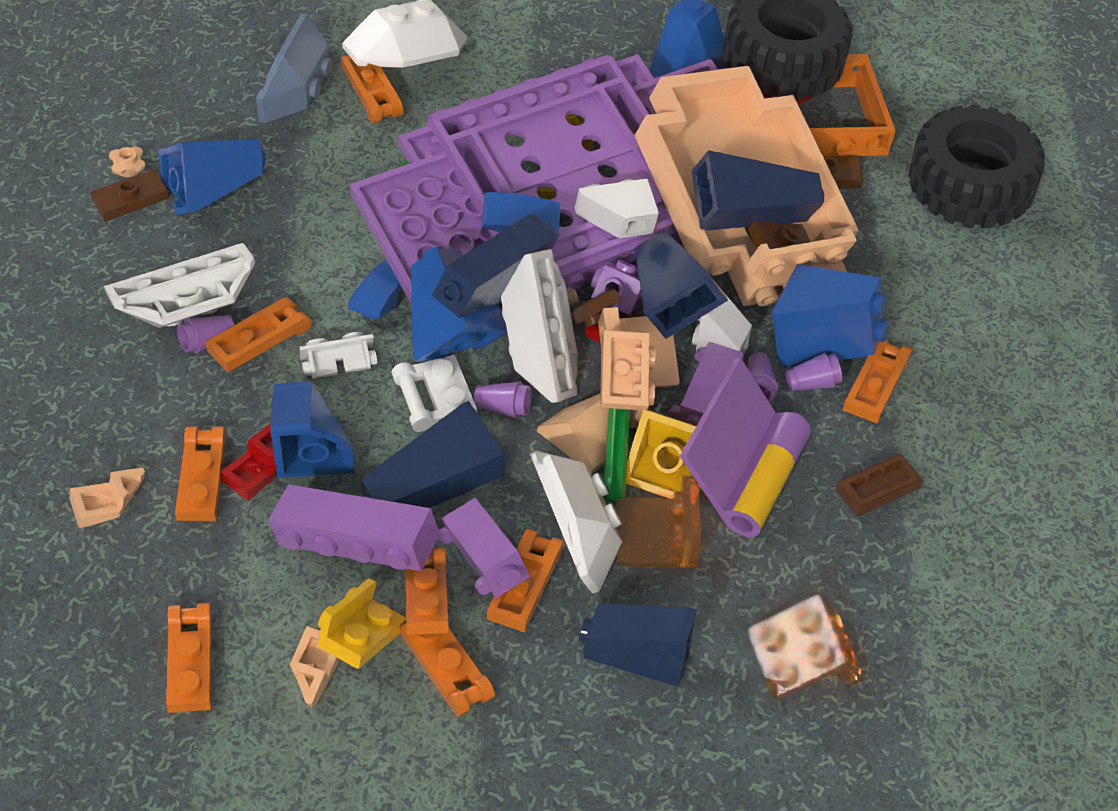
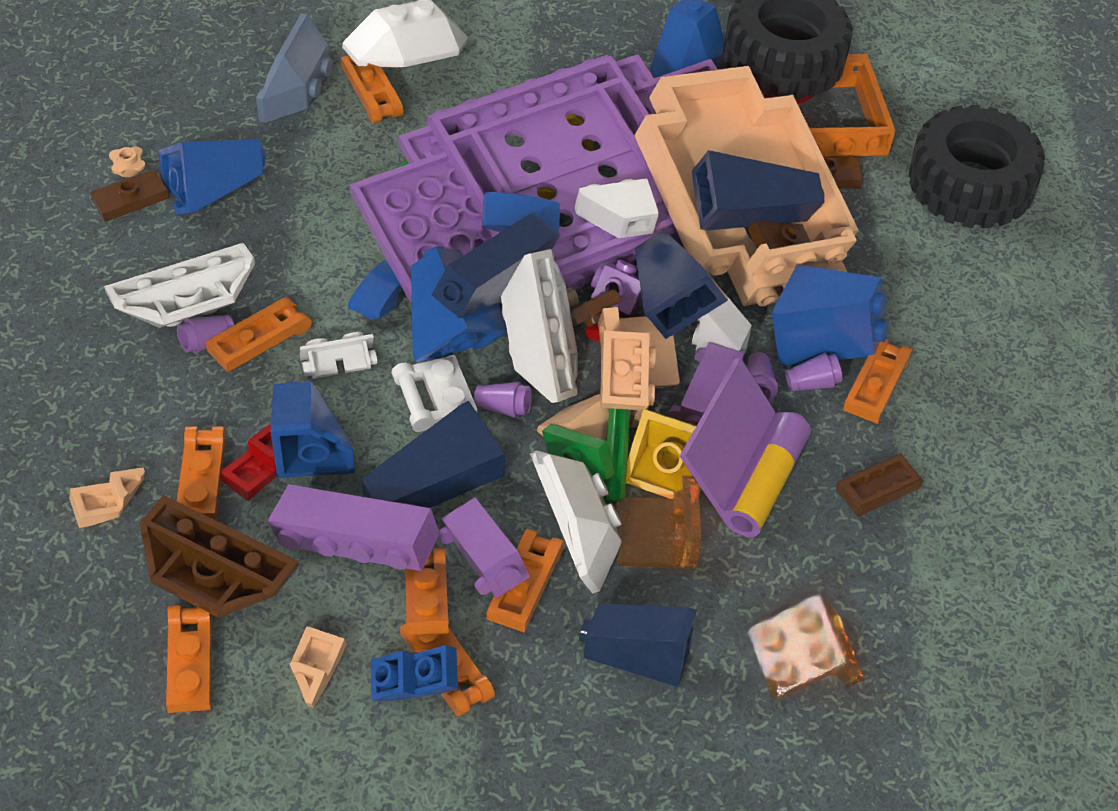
(209, 560): none -> reddish brown wedge
(358, 626): yellow bracket -> none
(414, 675): none -> blue slope
(581, 448): none -> green plate

